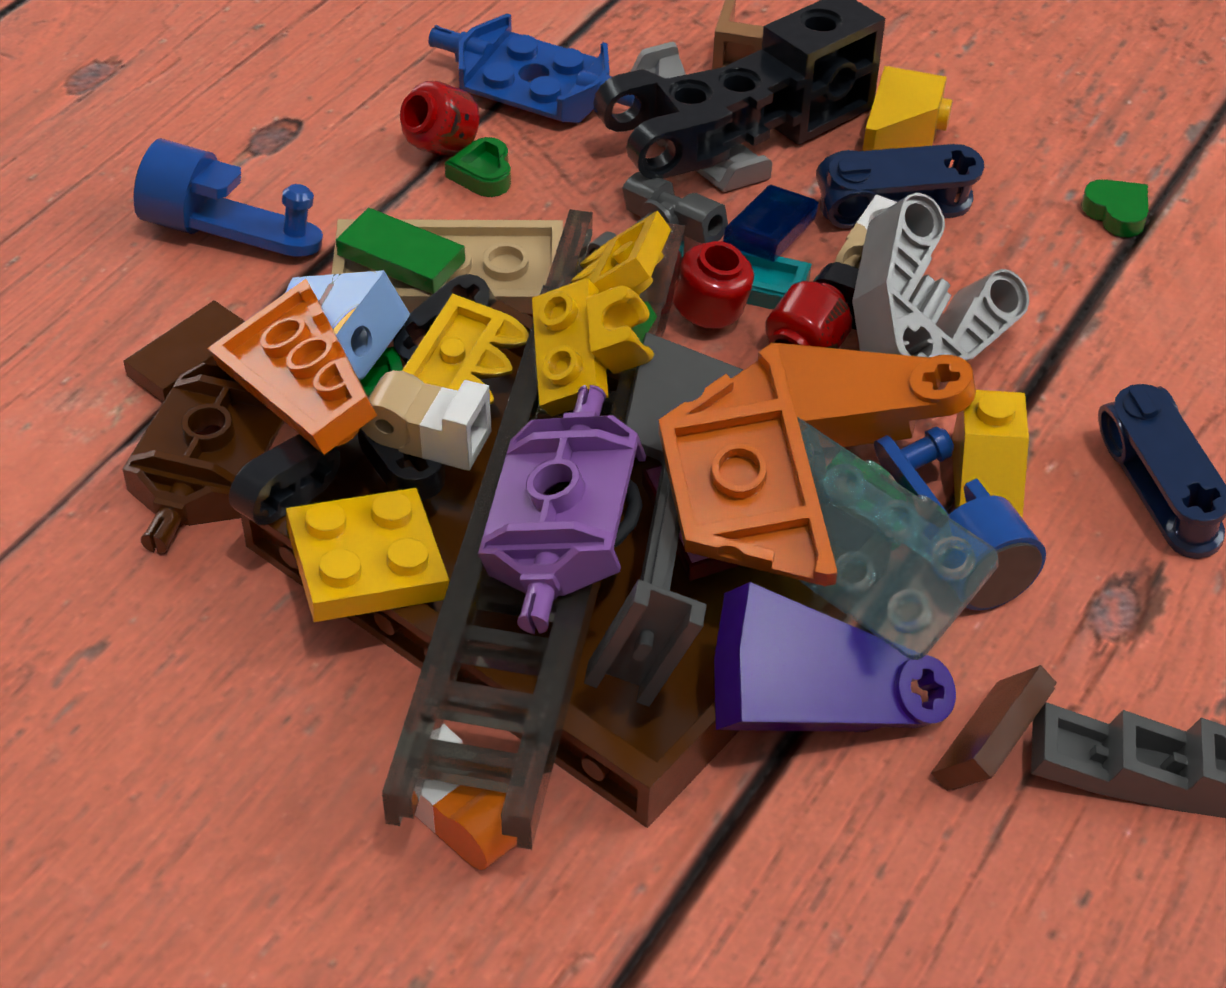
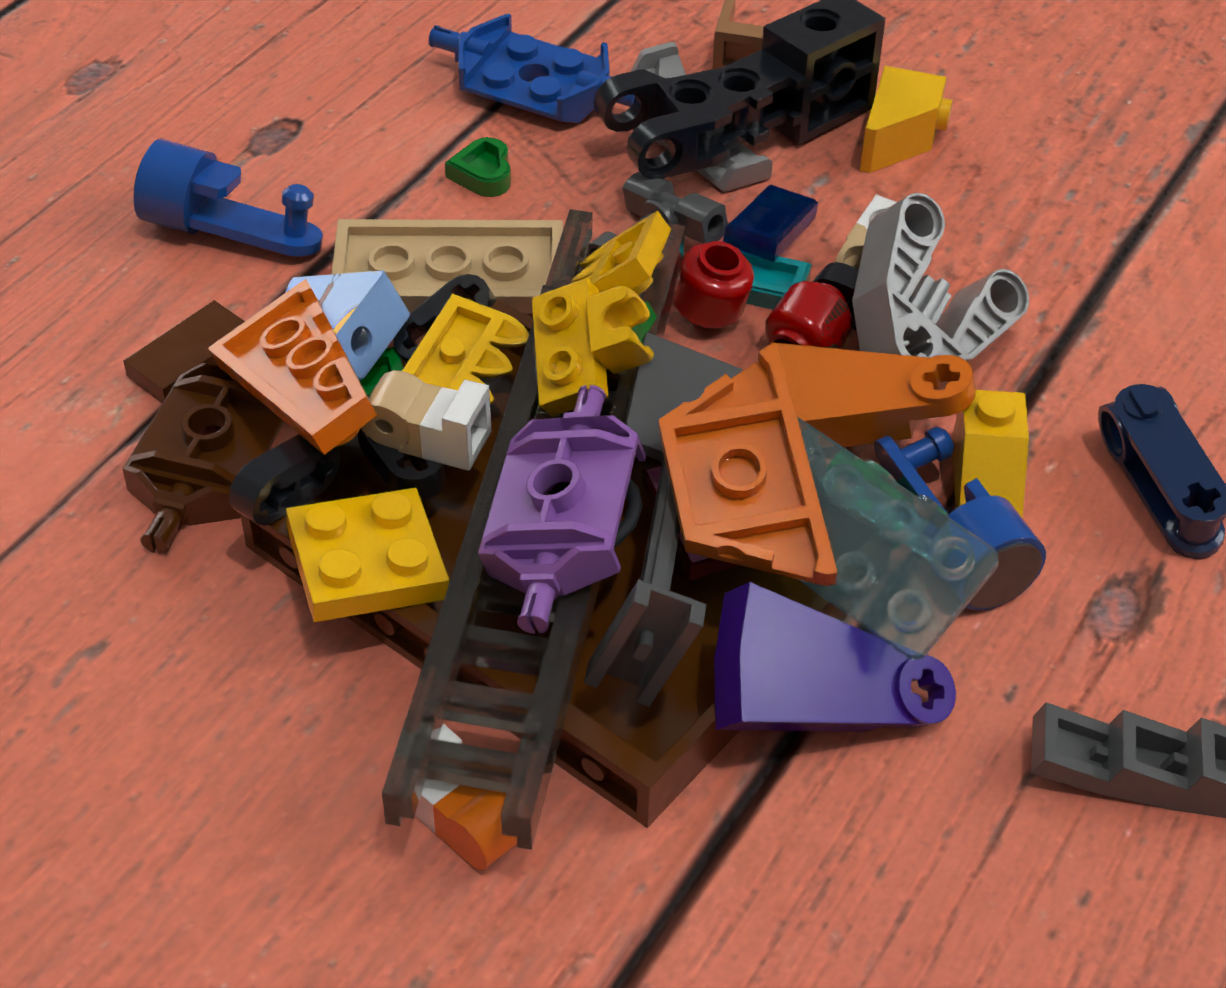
(401, 250): green tile -> none
(439, 118): red head -> none
(853, 178): dark blue piece -> none
(994, 729): reddish brown tile -> none
(1118, 205): green tile -> none

